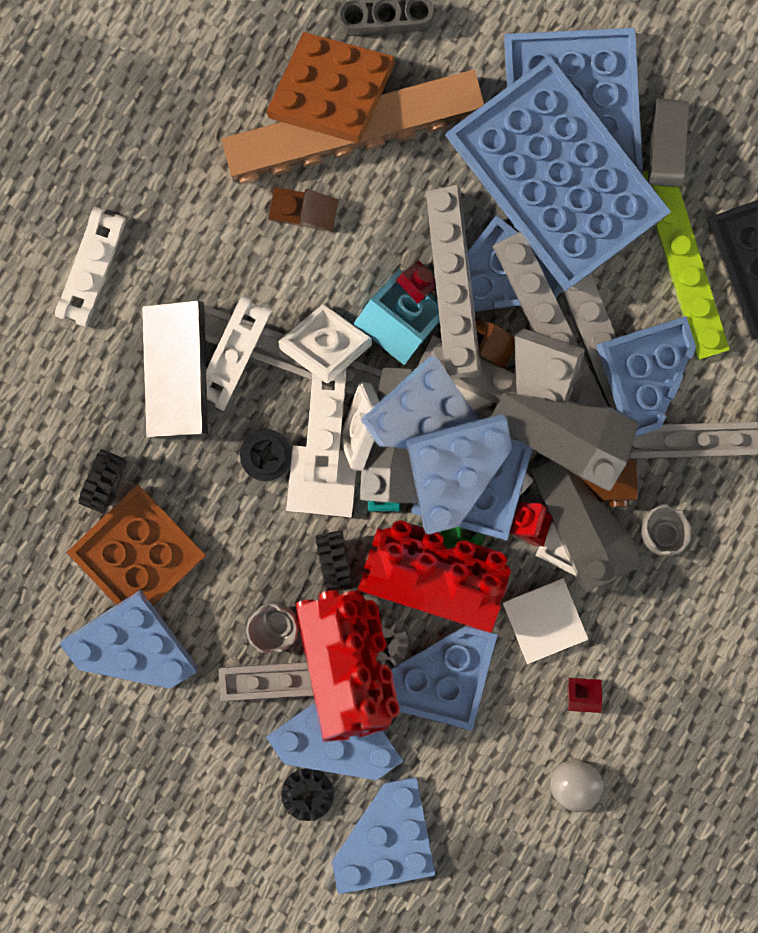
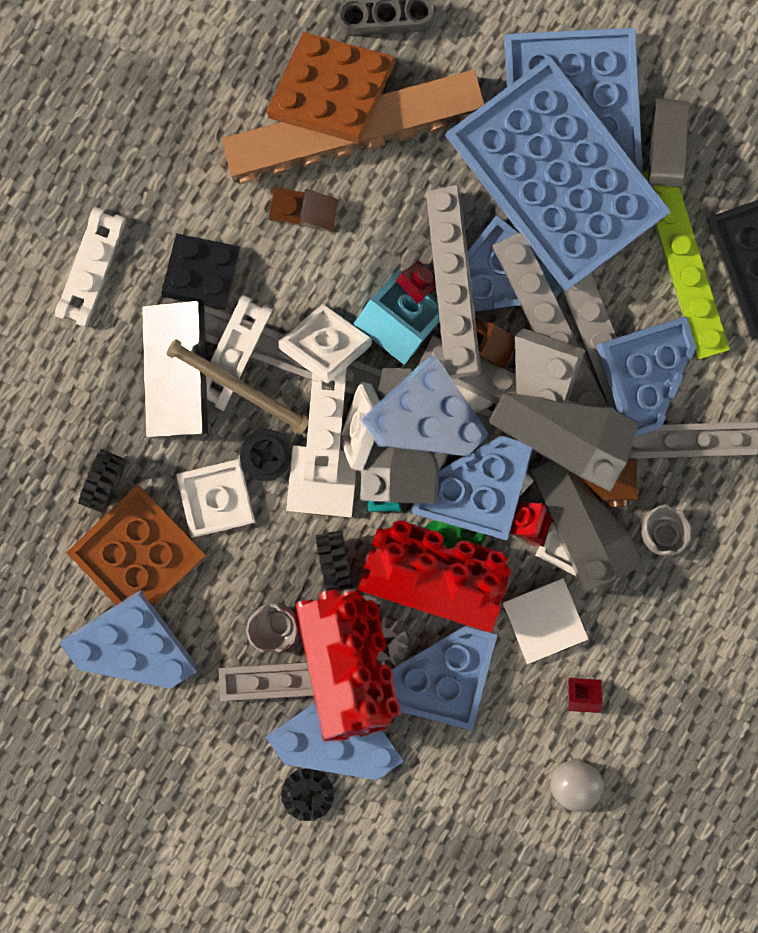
(200, 271): none -> black plate
(215, 498): none -> white tile
(237, 386): none -> dark tan bar
(387, 841): medium blue plate -> none
(455, 468): medium blue plate -> none

